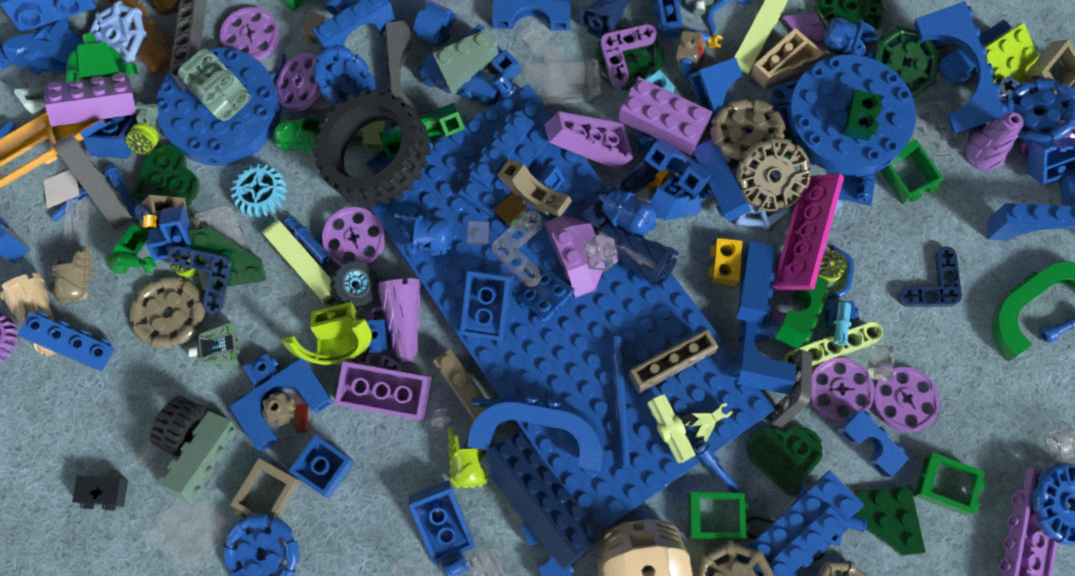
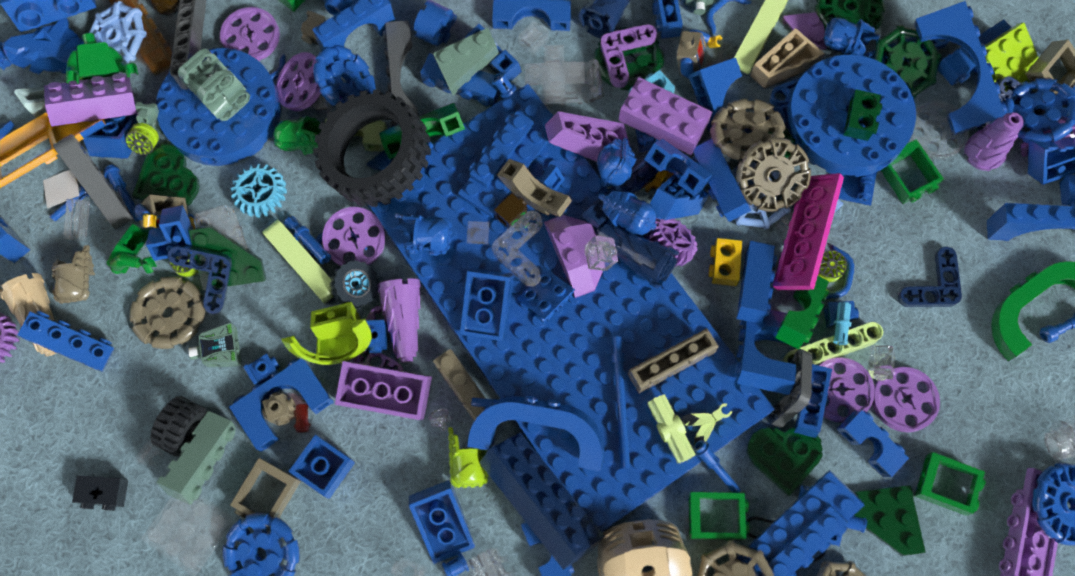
(615, 163): none -> blue helmet
(675, 235): none -> medium lavender gear
(810, 418): none -> blue brick

